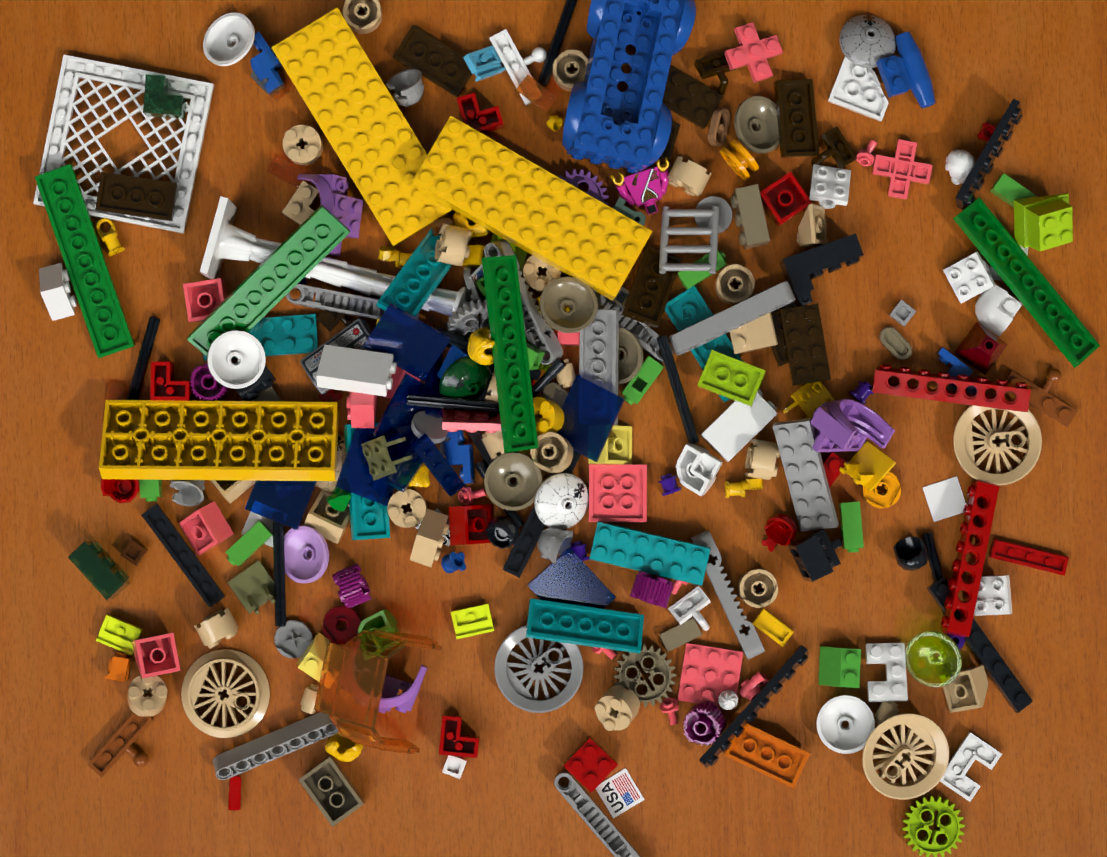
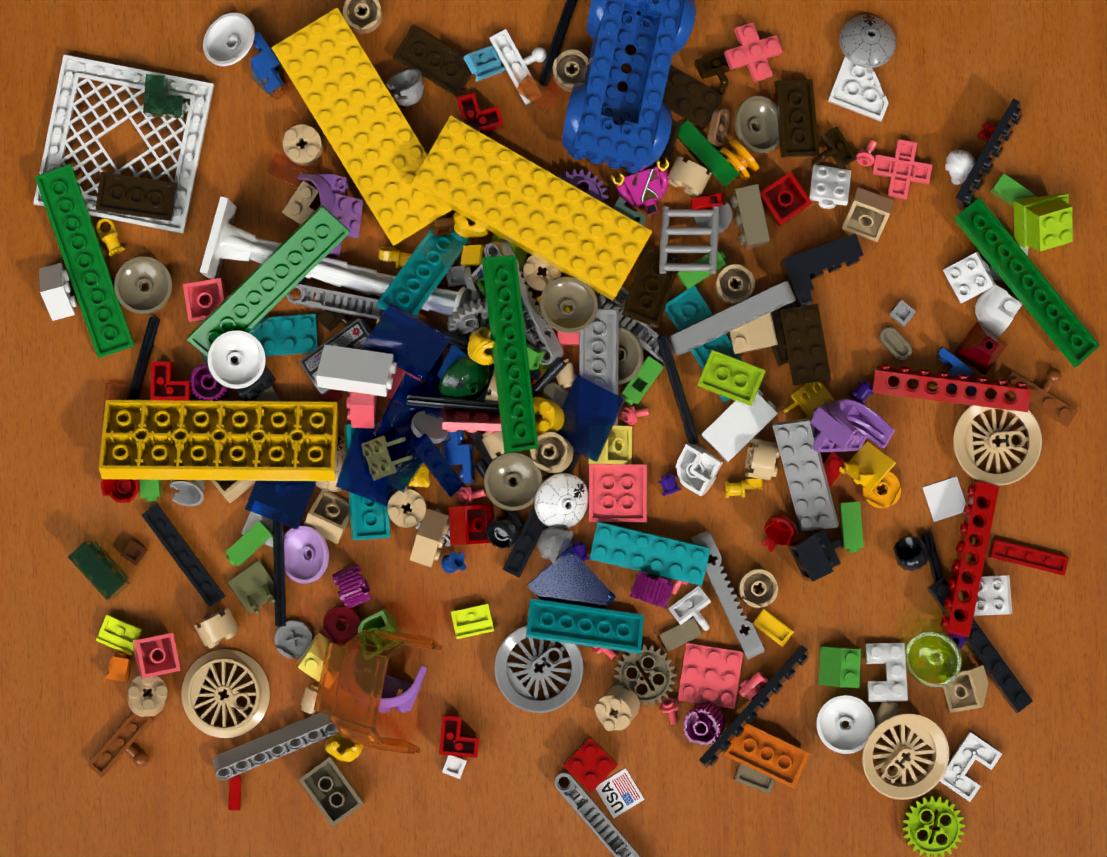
(131, 279): none -> dark tan dish
(206, 528): coral slope -> none
(339, 499): green tile -> none
(452, 245): tan brick -> none
(455, 276): none -> light grey plate
(554, 123): yellow hinge -> none
(630, 415): none -> coral plate
(704, 201): none -> red bar
(707, 154): none -> green slope
(728, 699): white plate -> none
(754, 779): none -> dark tan tile
(812, 227): tan slope -> none
(867, 214): none -> tan slope
(907, 72): blue plate -> none

